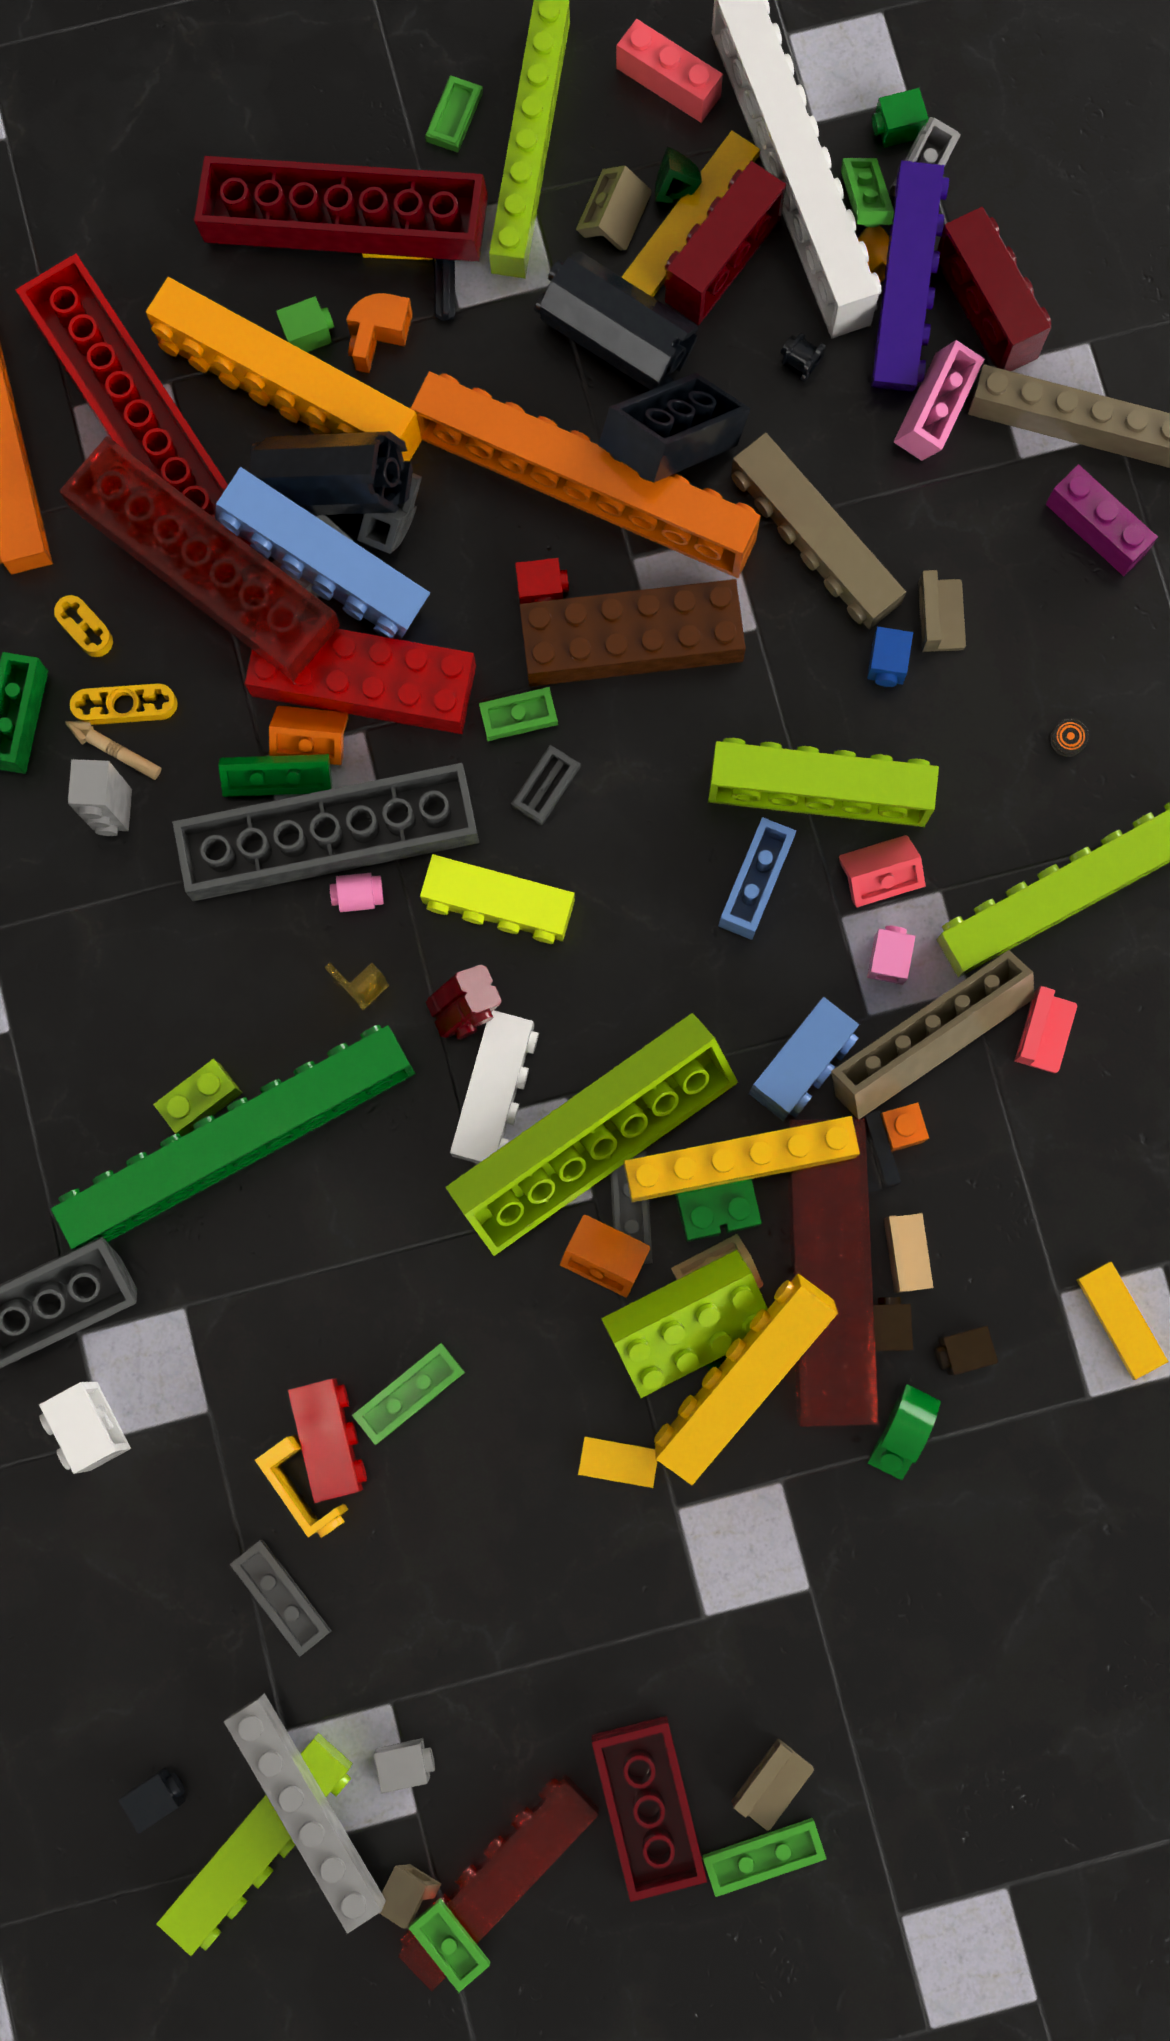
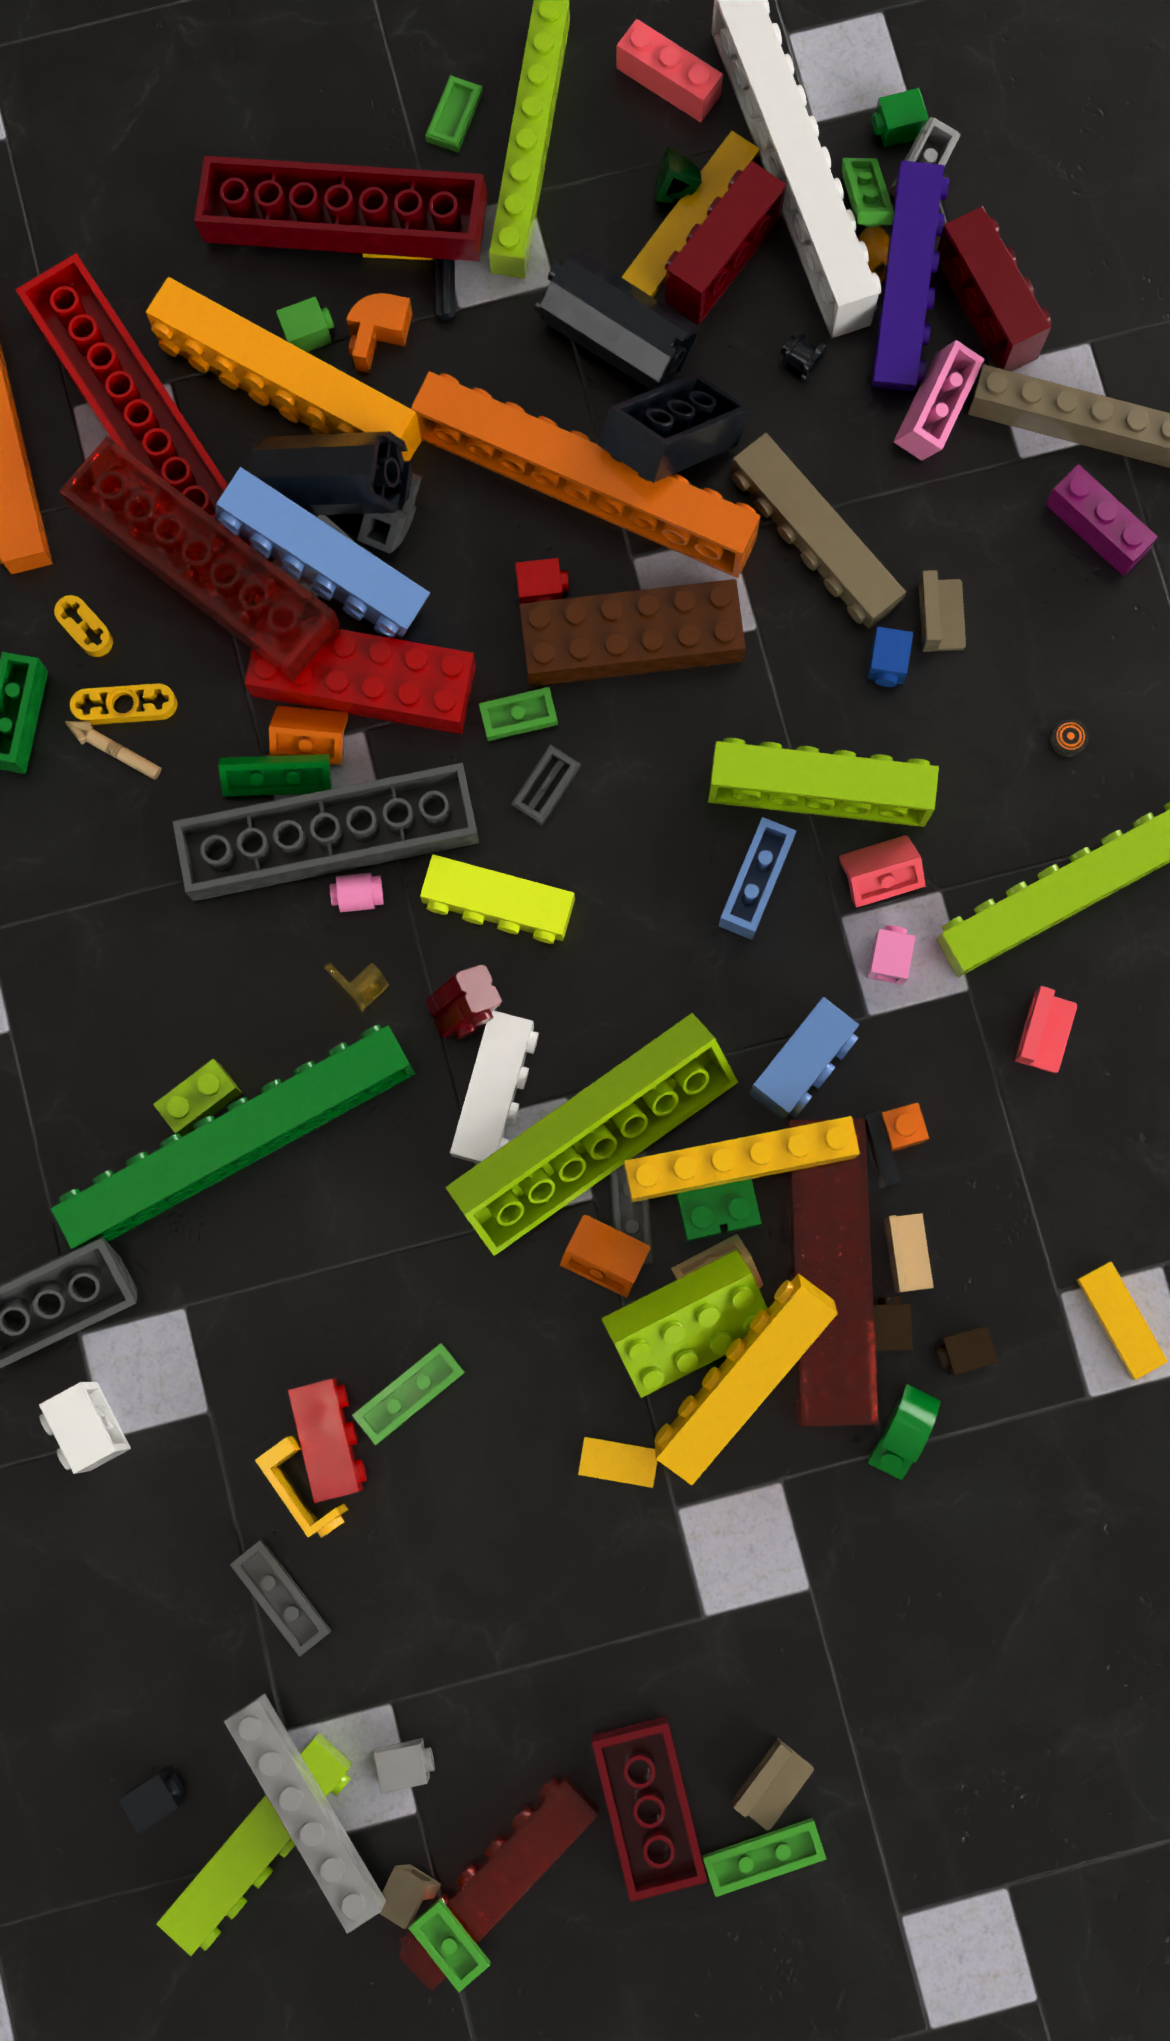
(100, 796): light grey brick -> none
(615, 207): dark tan panel -> none
(933, 1034): dark tan brick -> none

